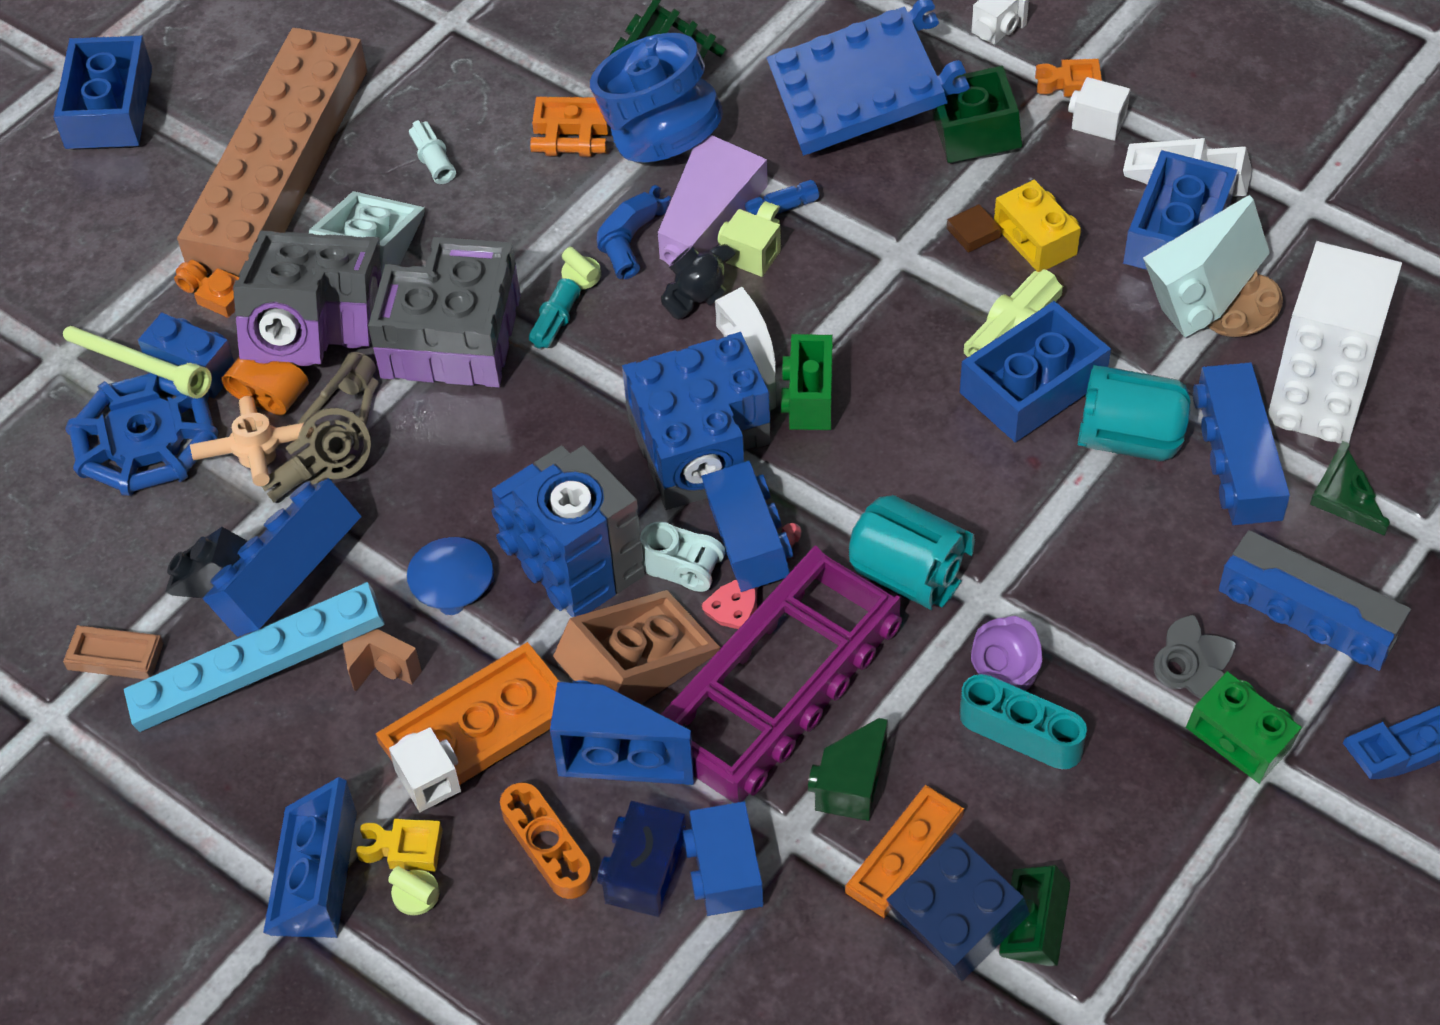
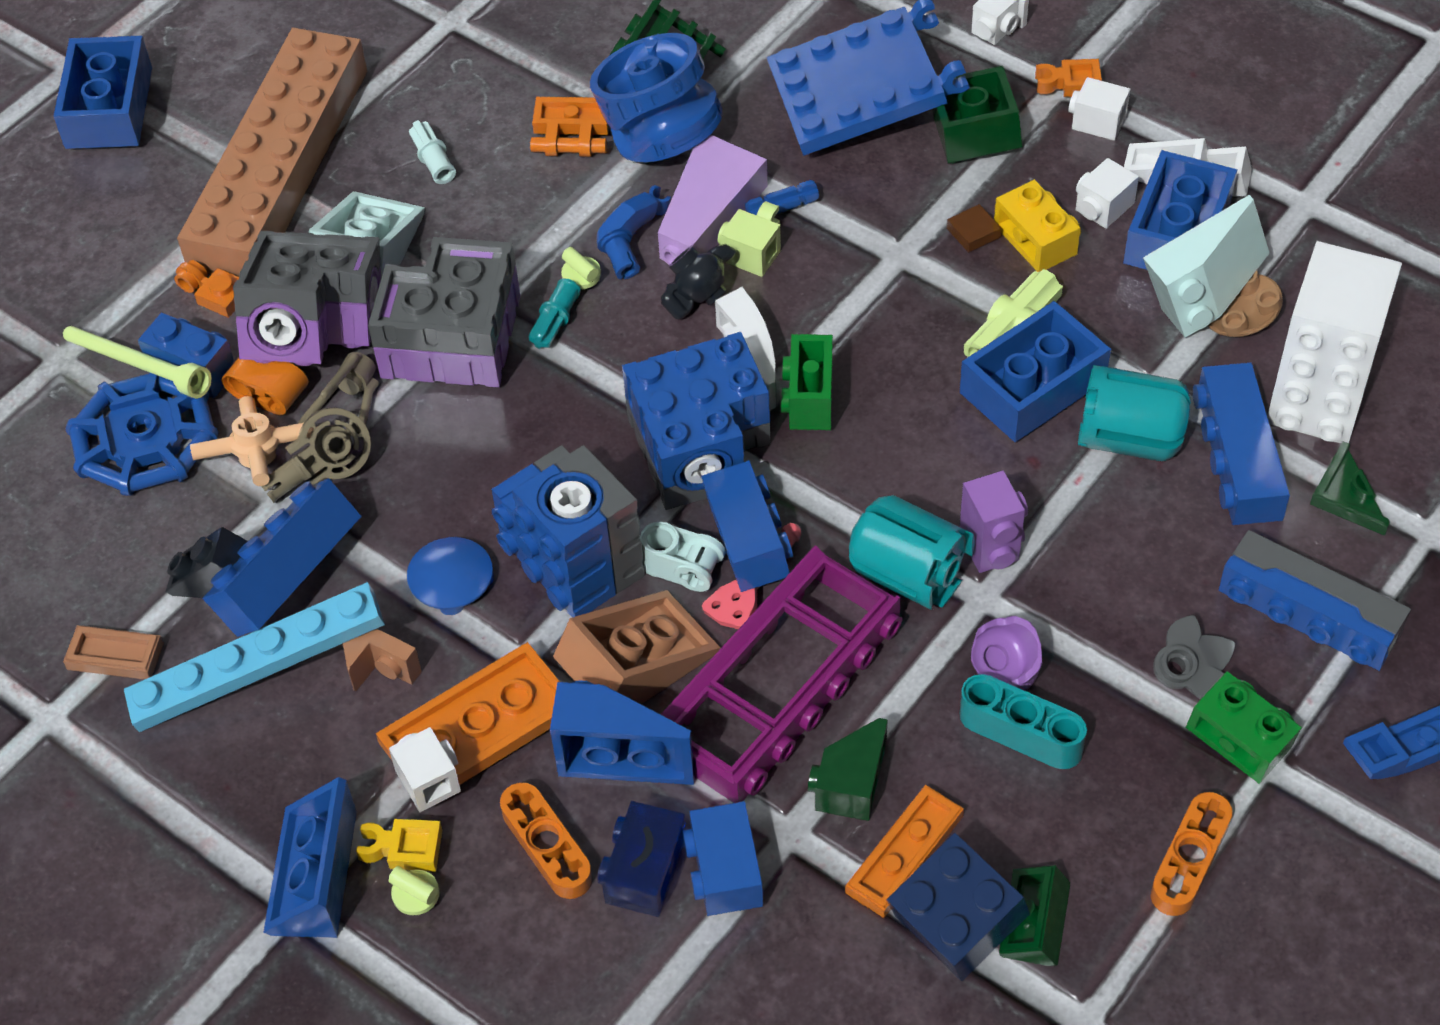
(995, 518): none -> medium lavender brick
(1106, 192): none -> white brick
(1193, 873): none -> orange beam

